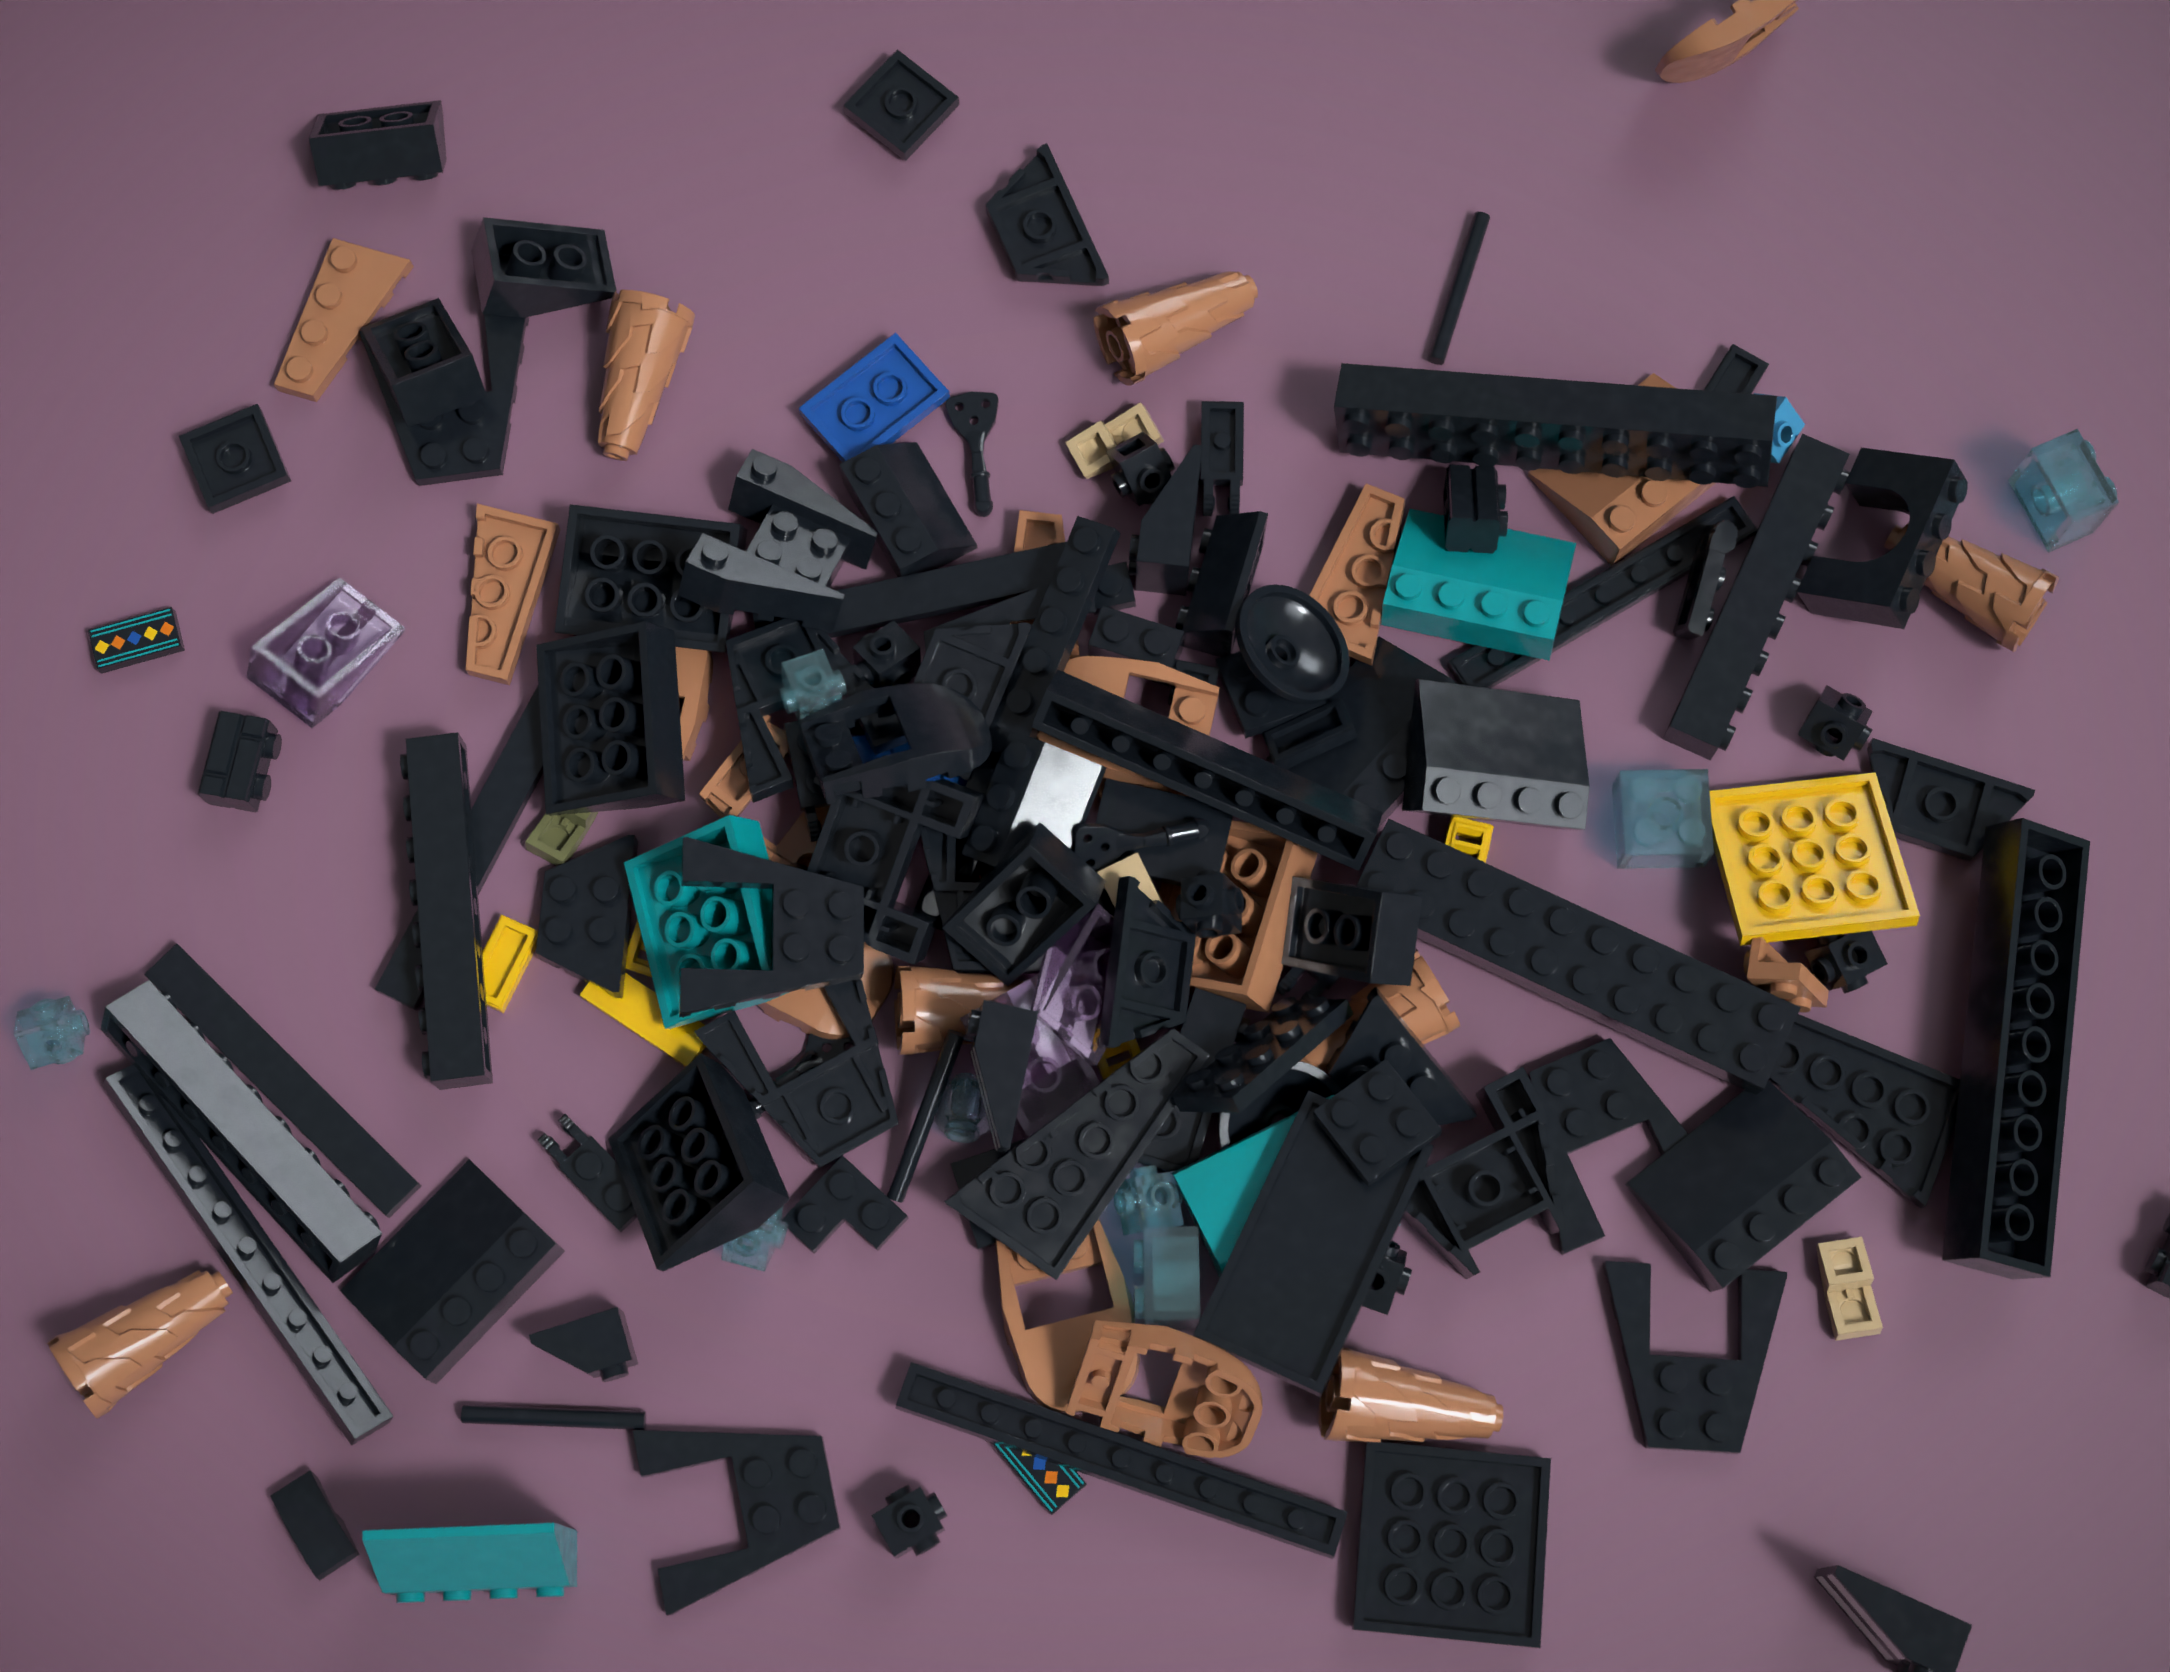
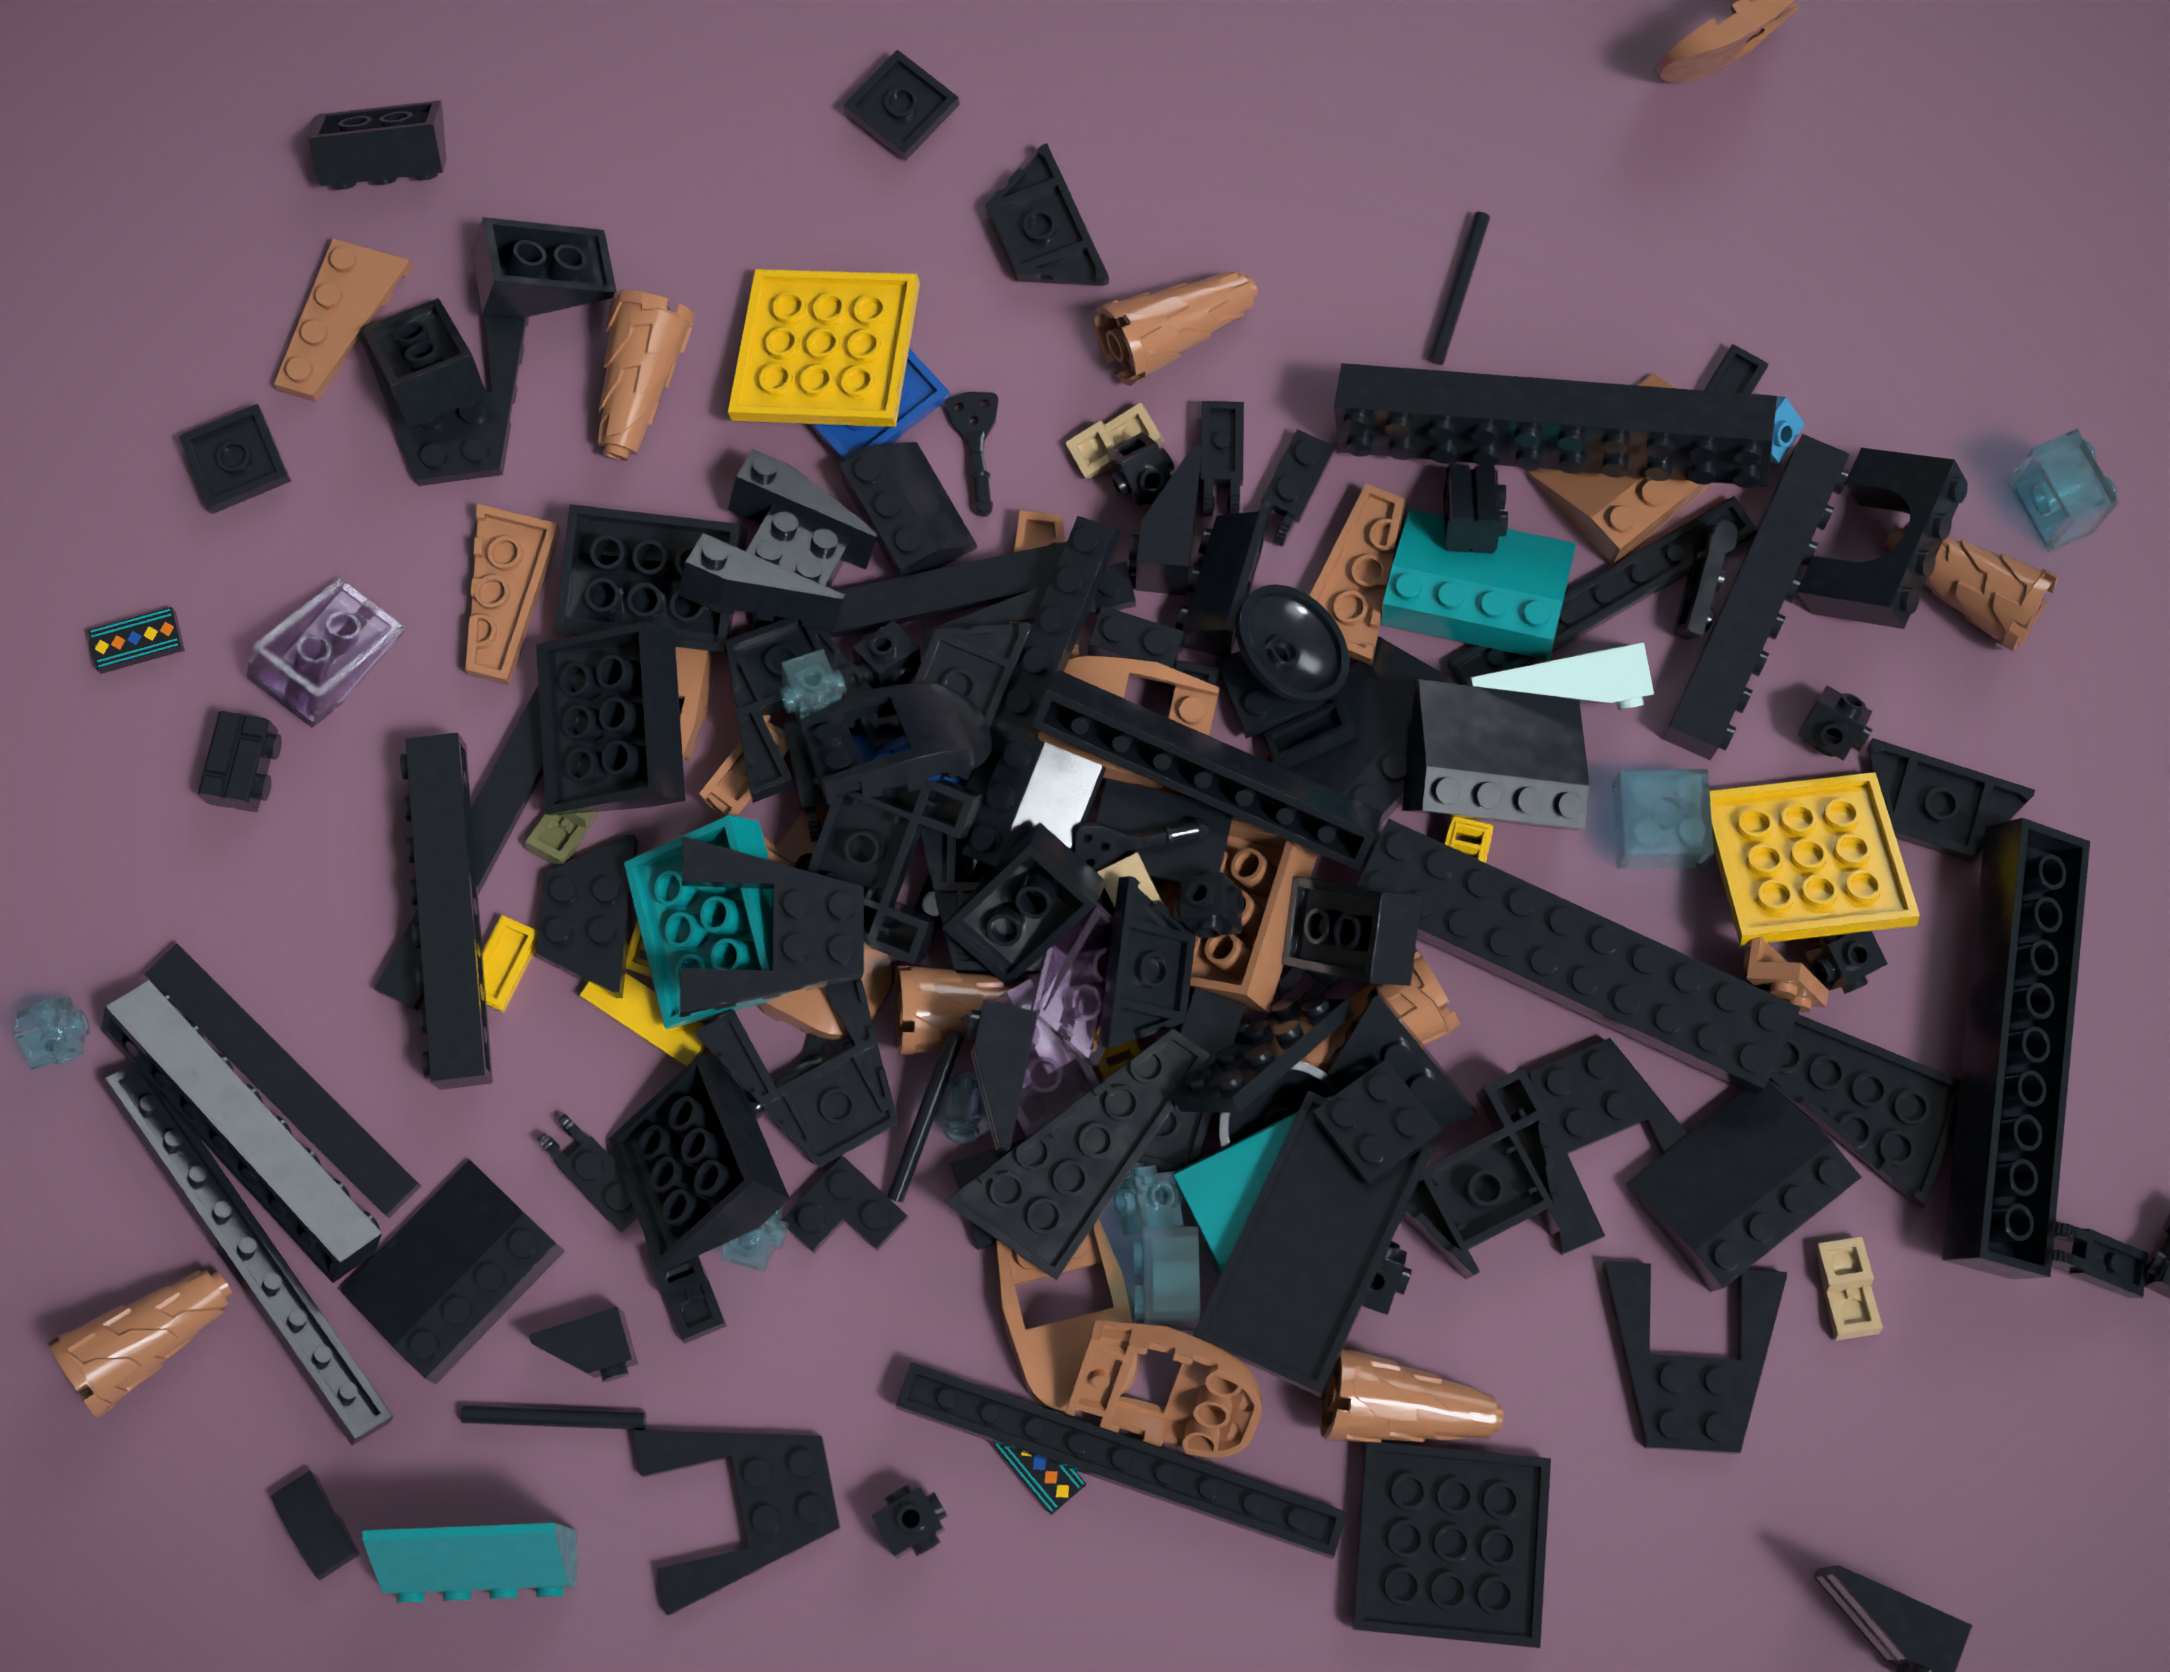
(691, 1299): none -> black slope
(824, 347): none -> yellow plate
(1296, 481): none -> black hinge
(1598, 676): none -> light aqua wedge
(2099, 1259): none -> black hinge

